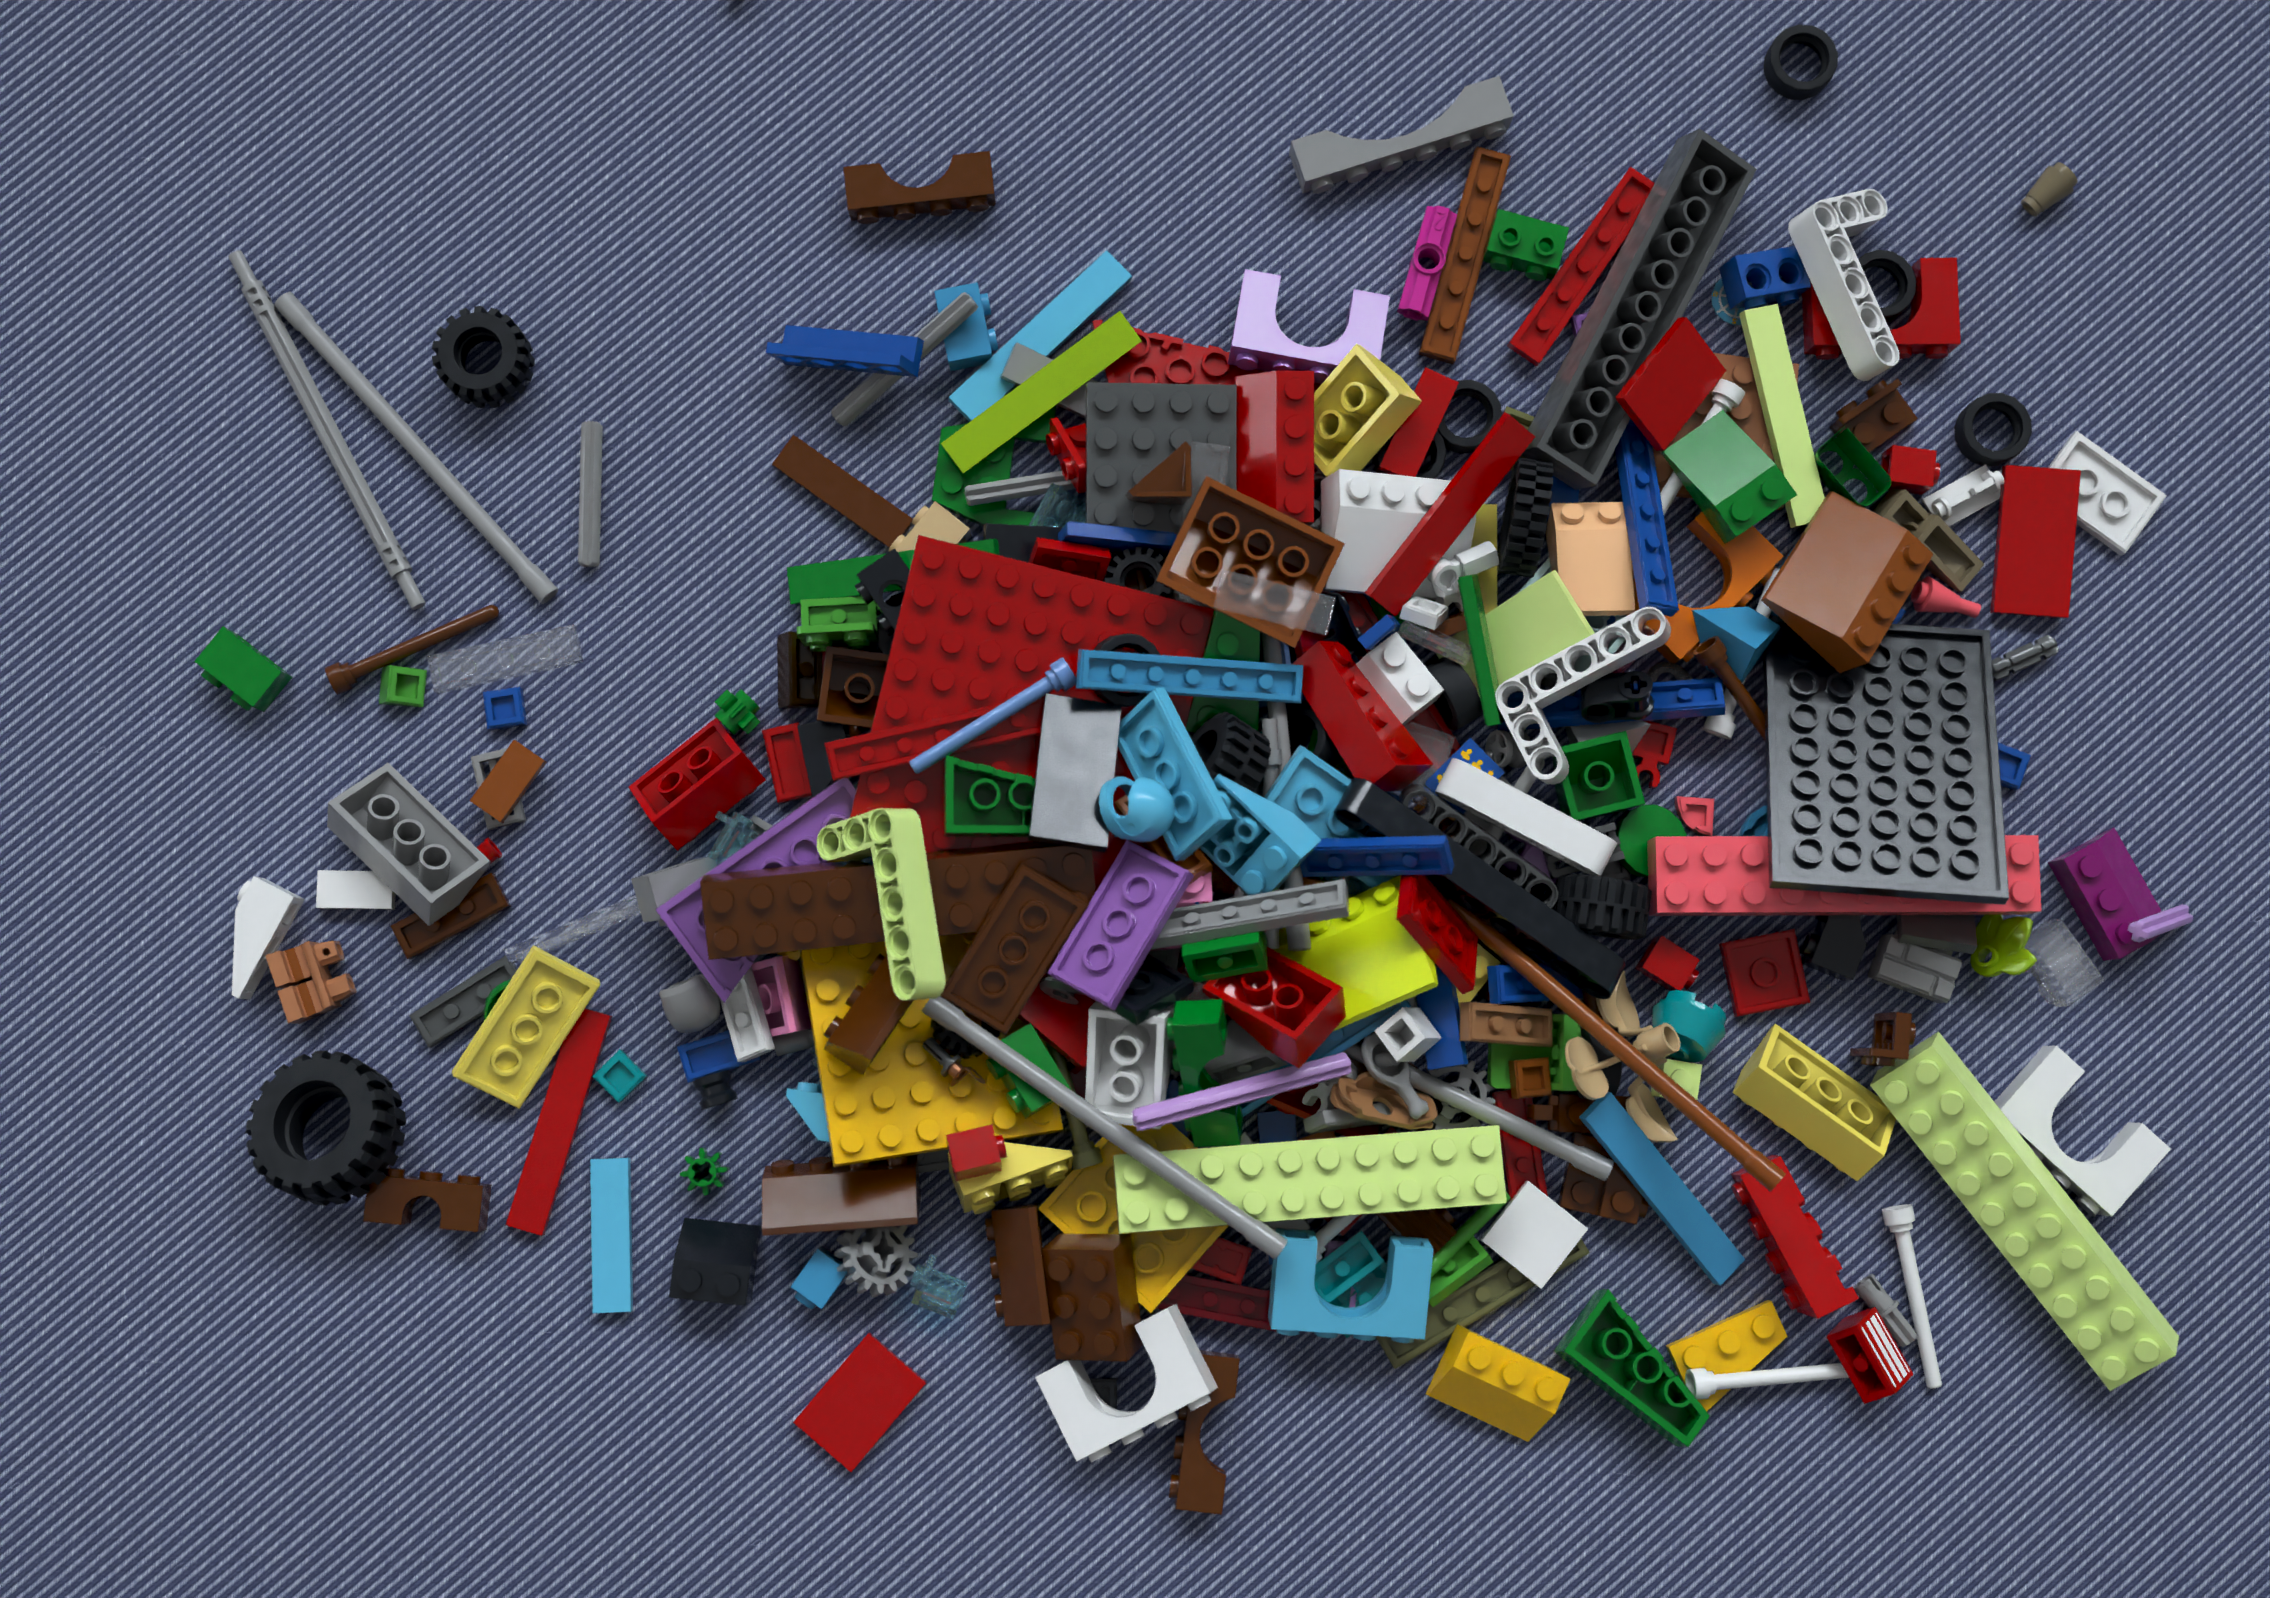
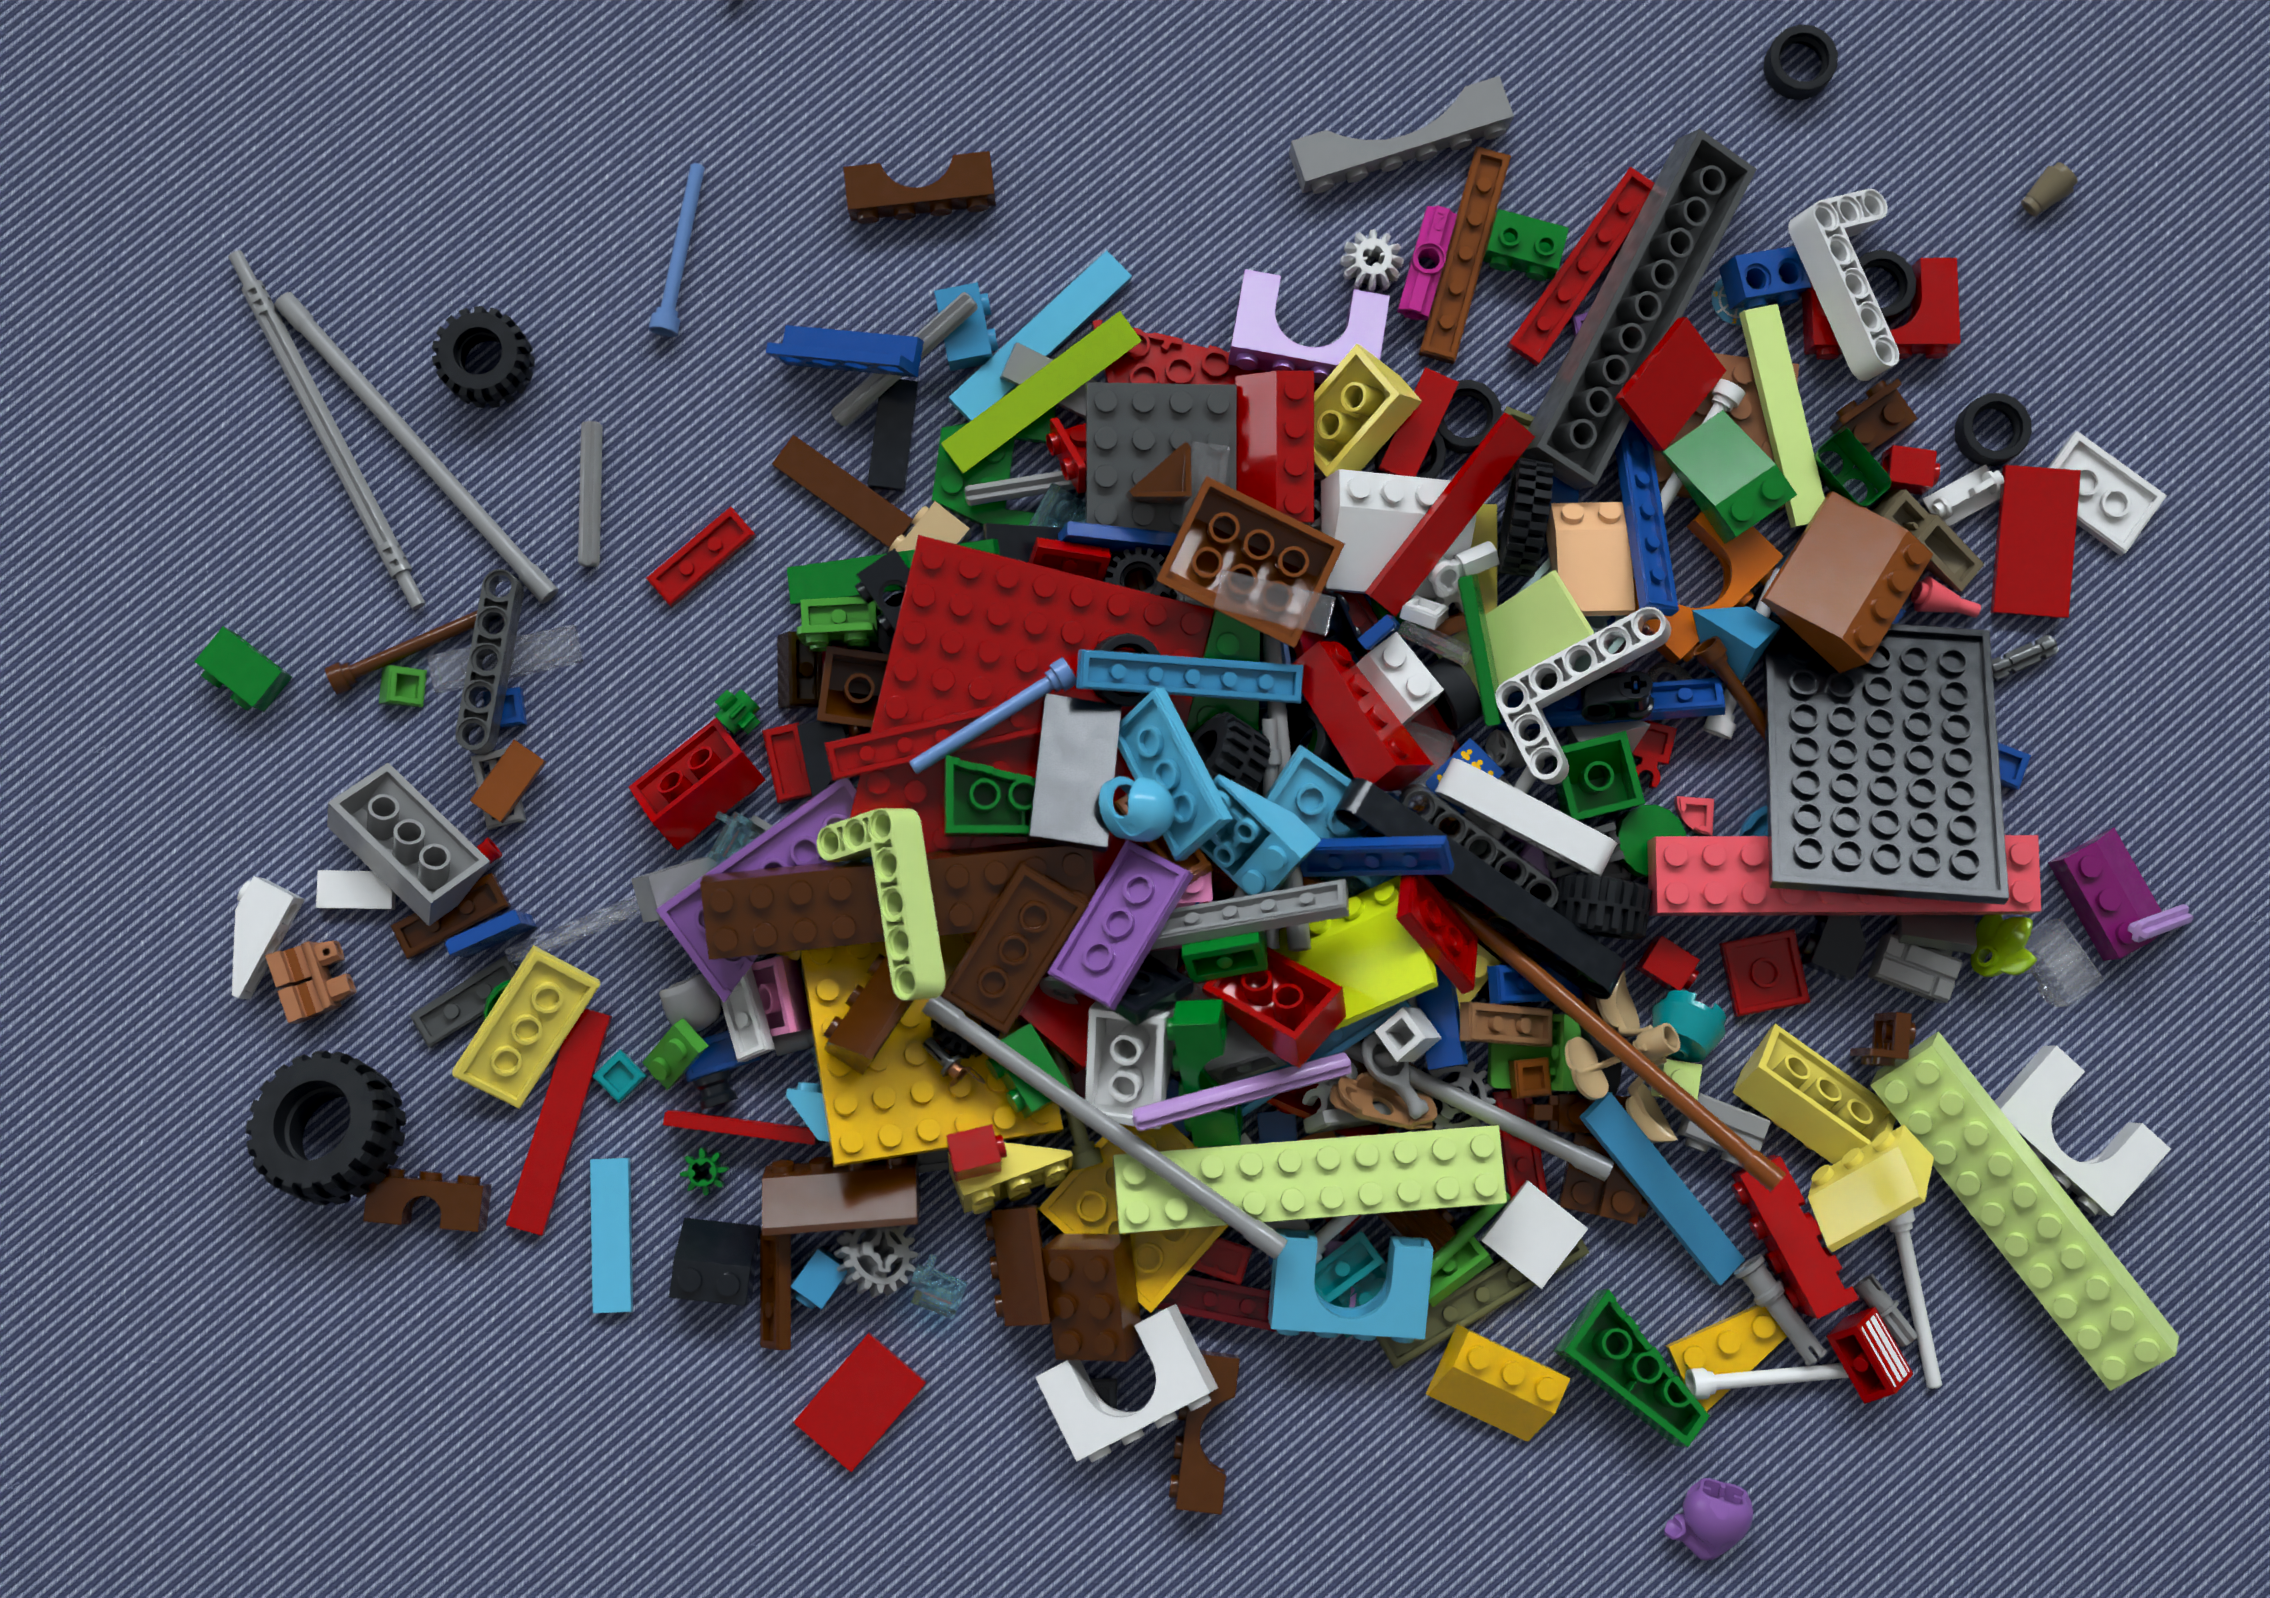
(482, 645): none -> dark grey beam
(490, 934): none -> blue tile
(666, 320): none -> medium blue piece
(675, 1054): none -> bright green plate
(701, 556): none -> red tile
(739, 1126): none -> red tile
(775, 1292): none -> reddish brown tile
(893, 436): none -> black tile
(1363, 251): none -> white gear
(1713, 1518): none -> medium lavender piece
(1745, 1124): none -> light grey brick
(1770, 1294): none -> light grey pin
(1870, 1186): none -> light yellow slope

